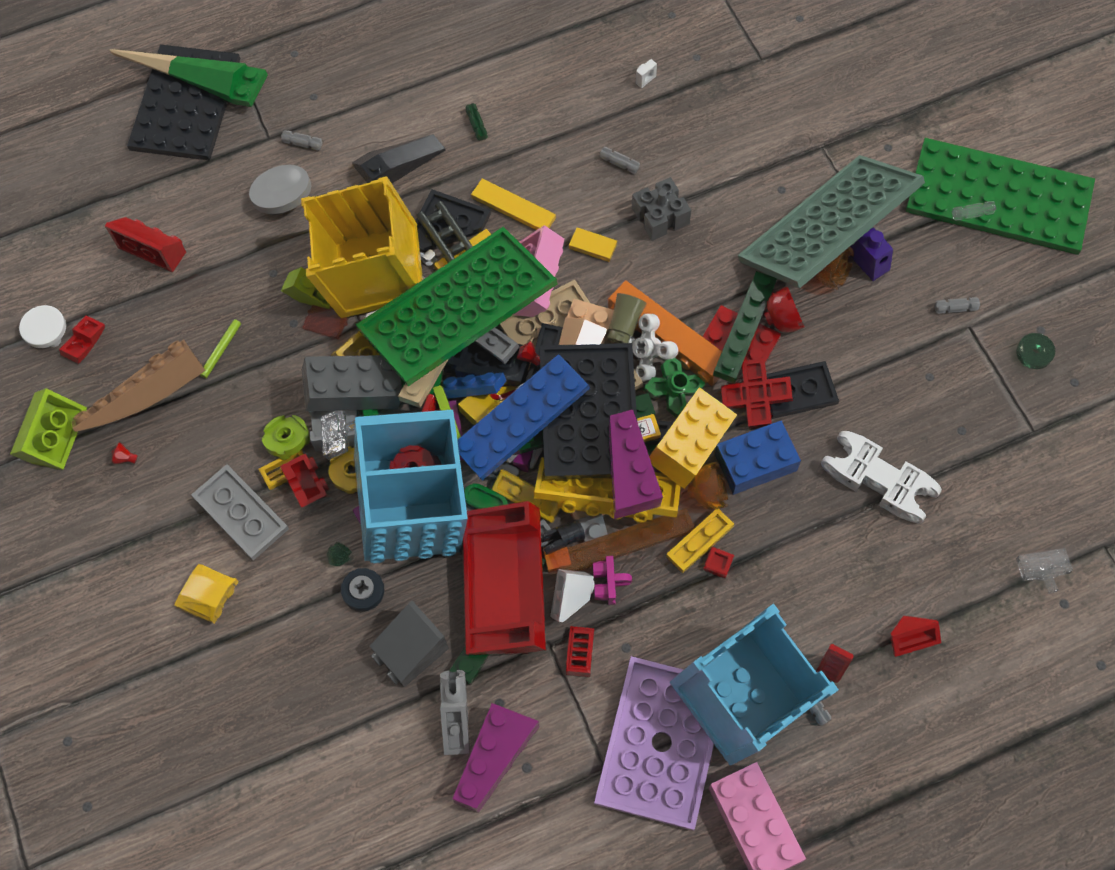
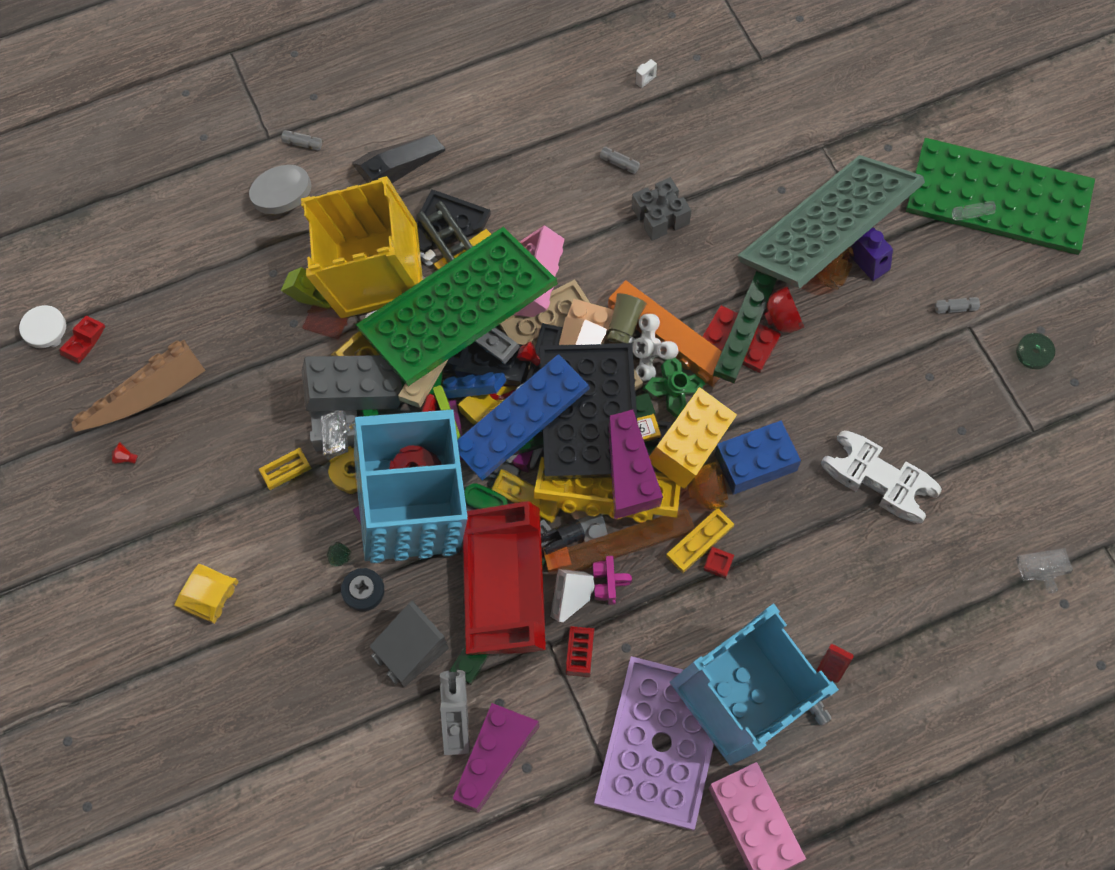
(47, 430): lime slope -> none
(146, 242): red slope -> none
(177, 115): black plate -> none
(220, 348): lime piece -> none
(225, 79): green plate -> none
(240, 512): light grey plate -> none
(288, 446): lime plate -> none
(303, 479): red cylinder -> none
(476, 122): dark green axle -> none
(512, 205): yellow tile -> none
(593, 244): yellow tile -> none
(757, 393): red plate -> none
(810, 387): black tile -> none
(914, 634): red slope -> none

